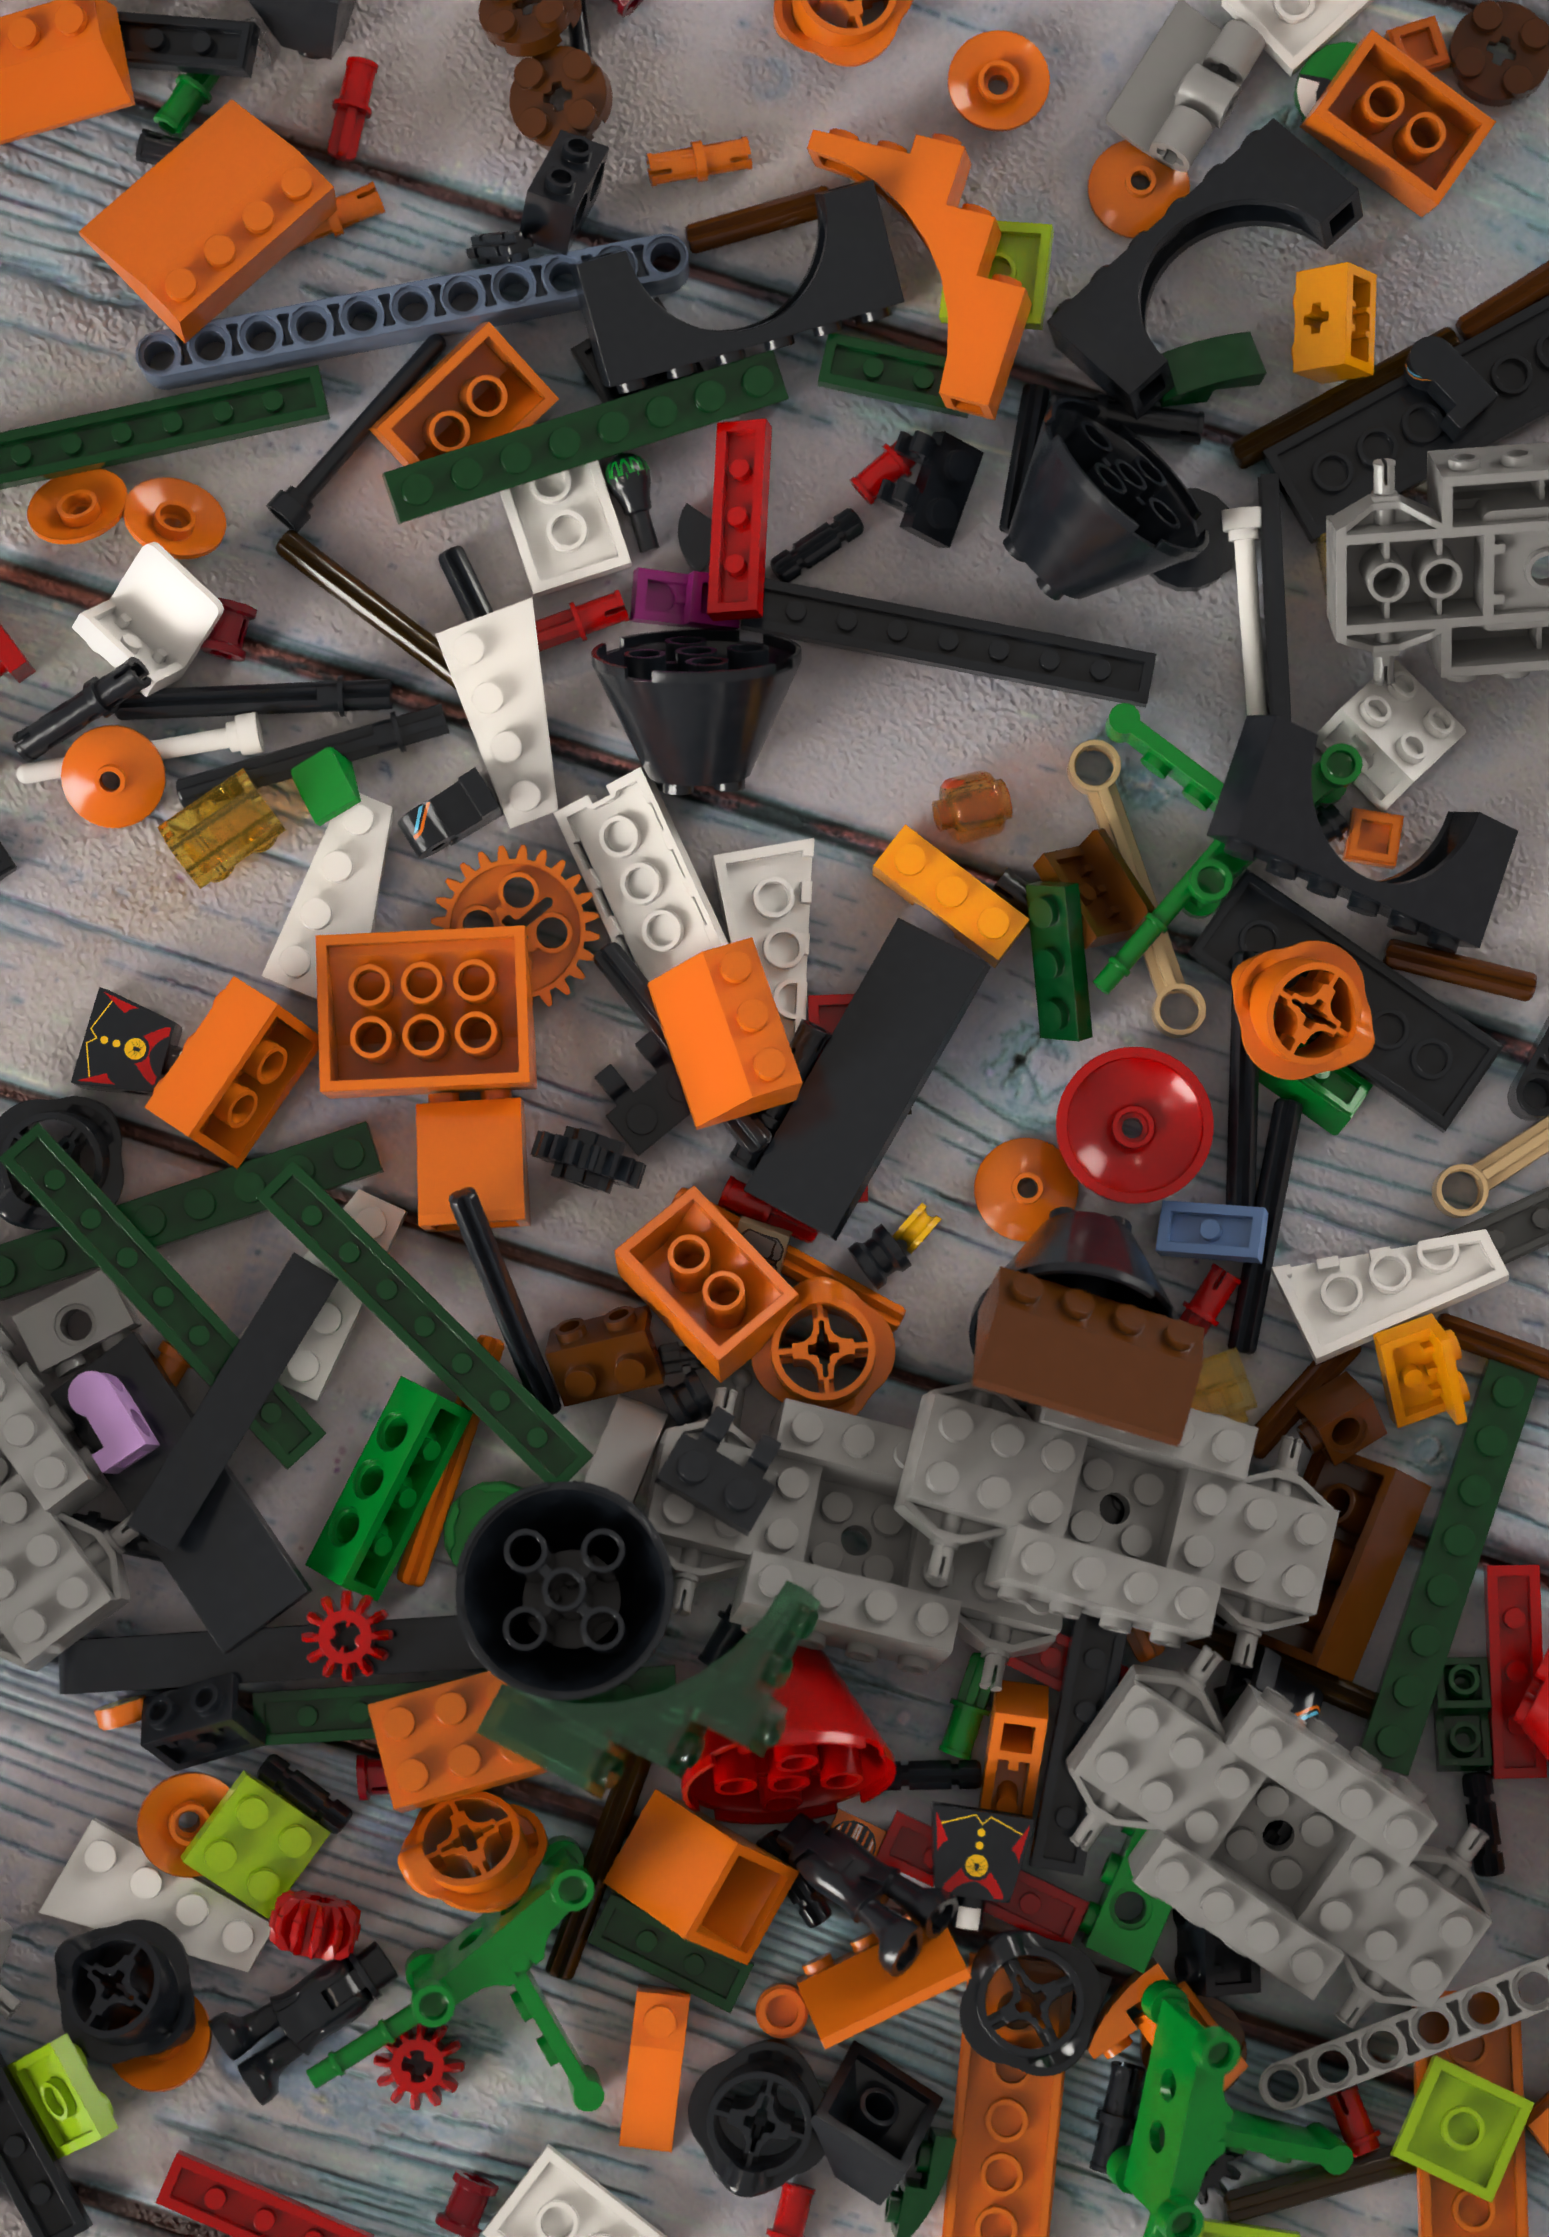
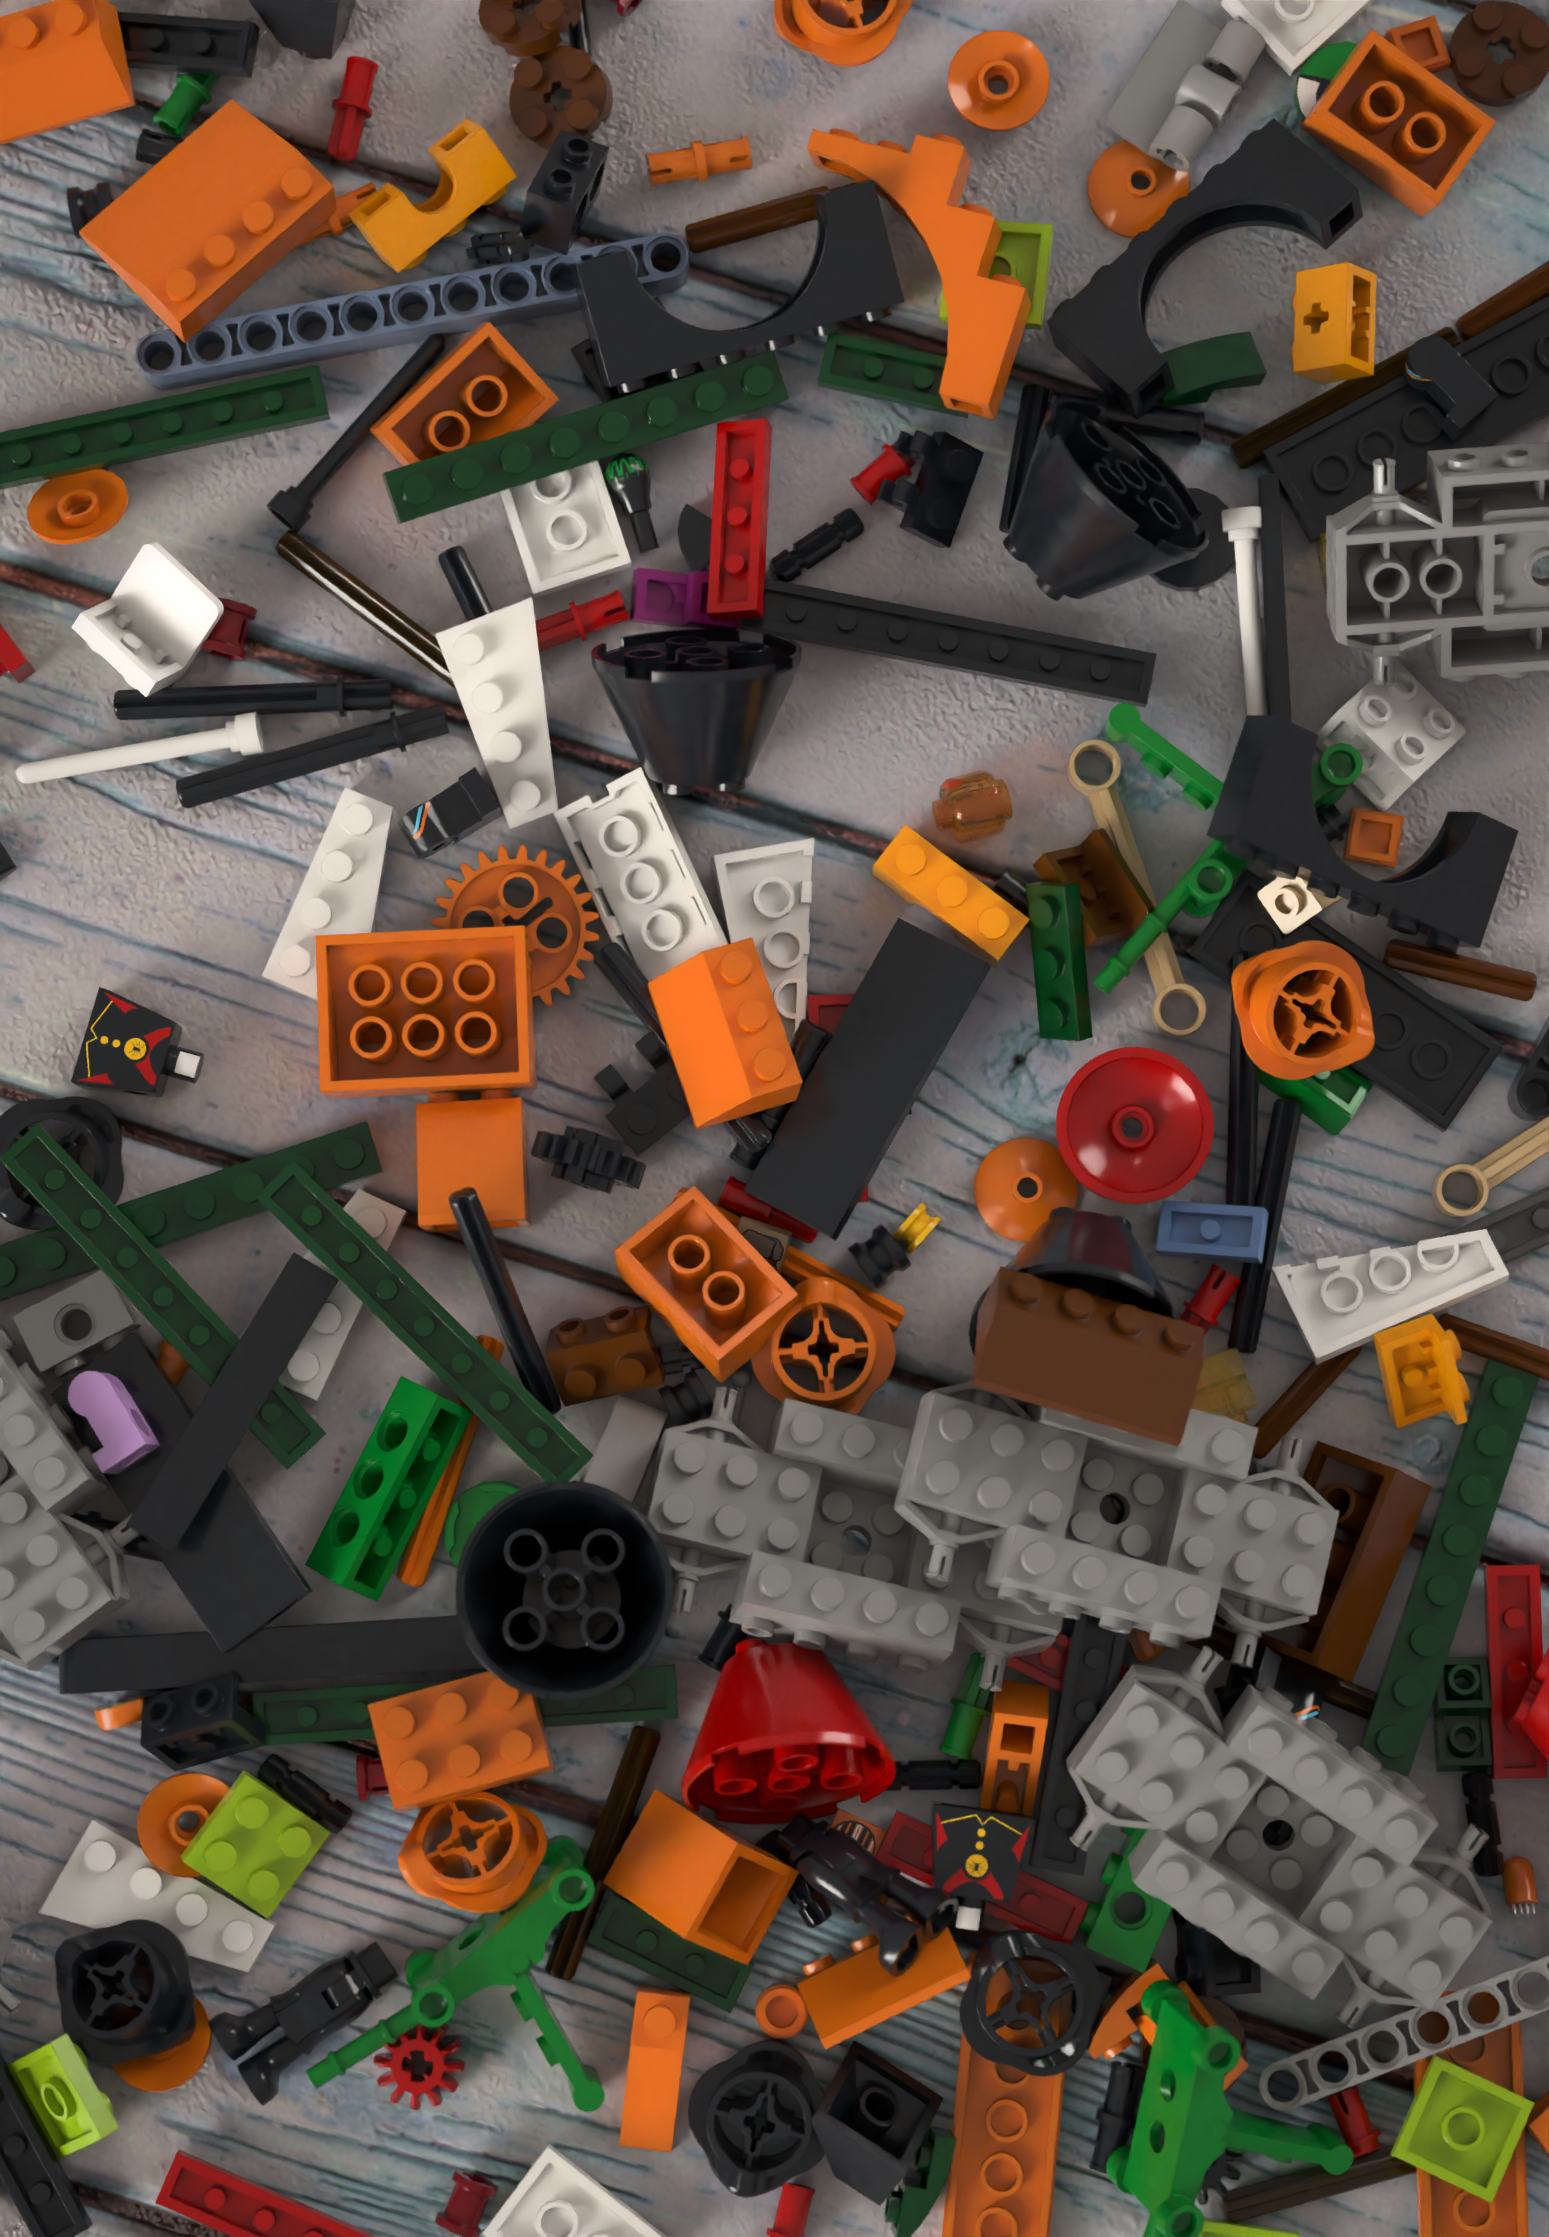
(87, 204): none -> black wheel
(97, 699): black pin -> none
(118, 751): orange dish -> none
(176, 516): orange dish -> none
(222, 829): clear yellow brick -> none
(234, 1072): orange brick -> none
(314, 1925): red gear -> none
(326, 784): green slope -> none
(330, 1630): red gear -> none
(470, 176): none -> light orange arch
(667, 1727): clear green arch -> none
(714, 1481): black plate -> none
(1292, 903): none -> bracket
(1339, 1419): reddish brown brick -> none
(1520, 1885): none -> orange piece

